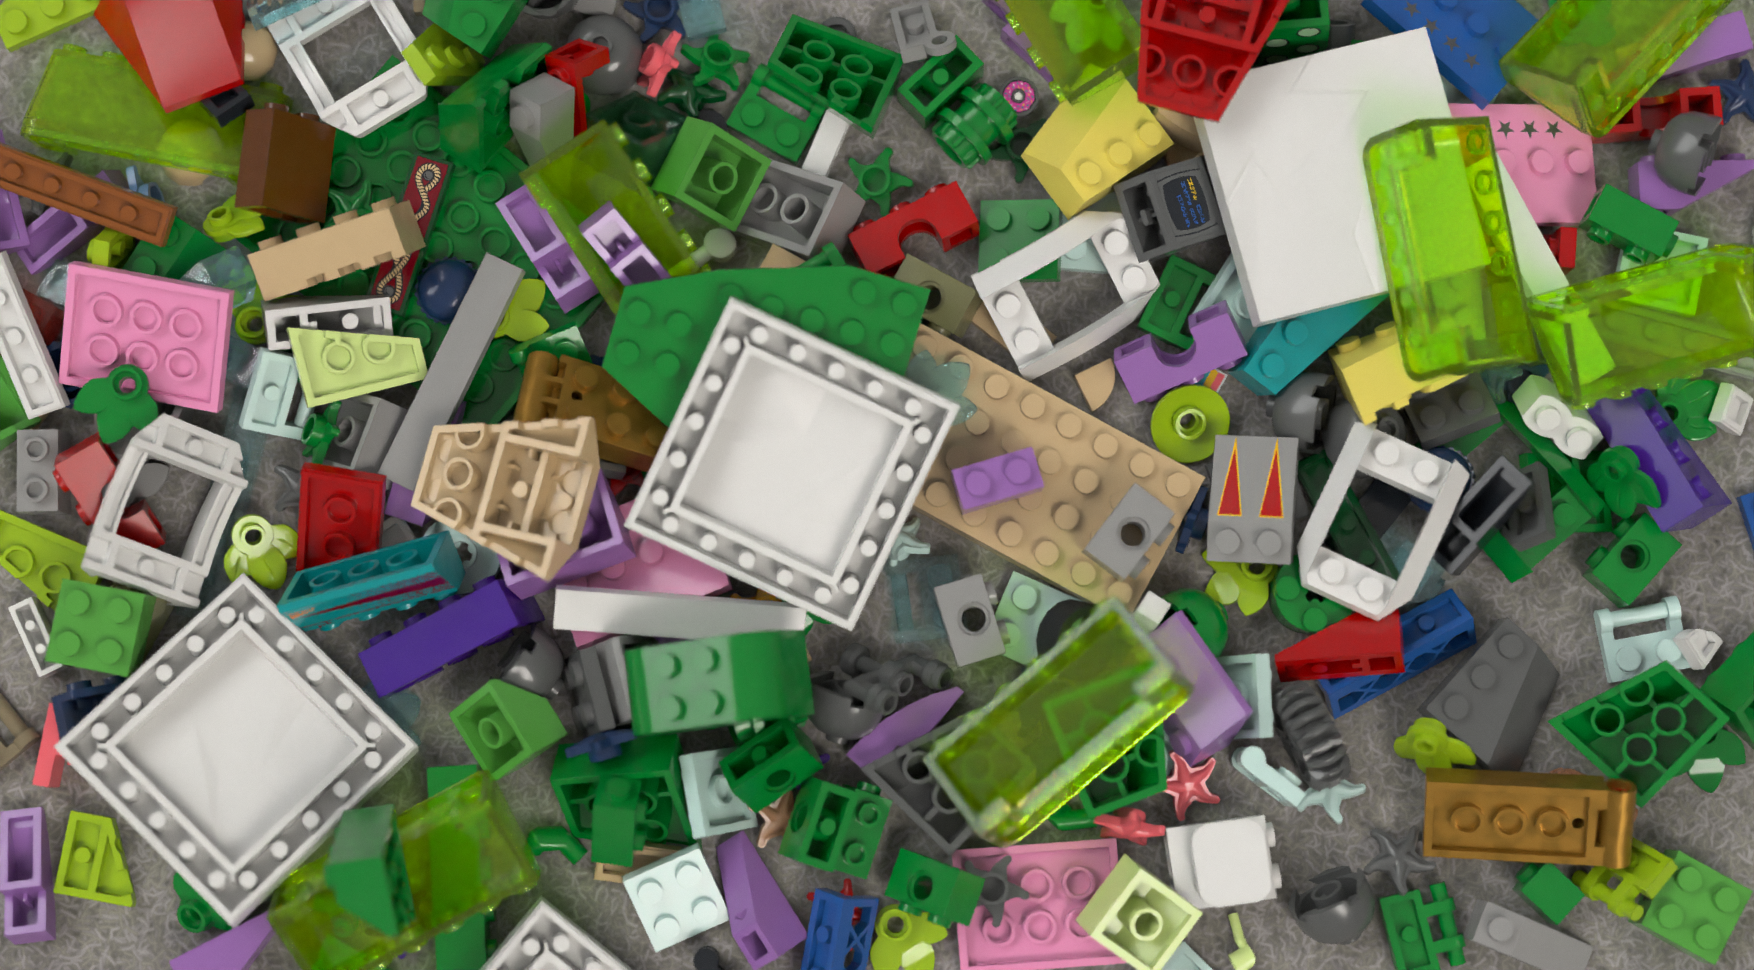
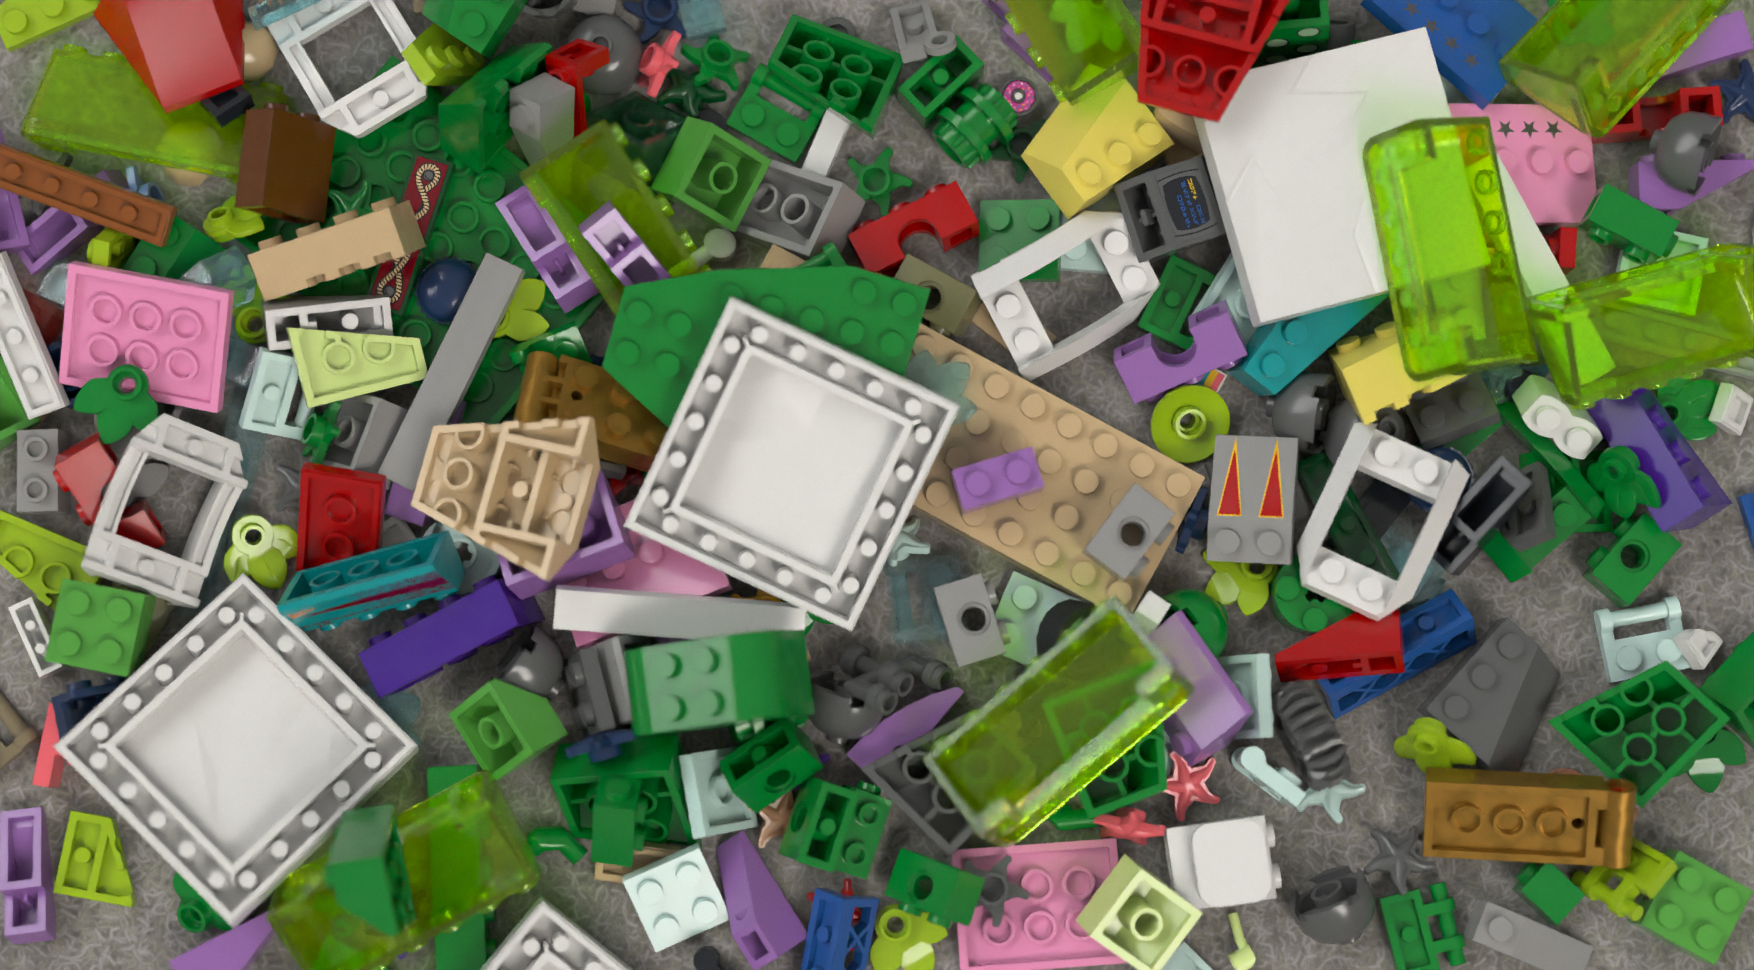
(1096, 383): tan tile -> none

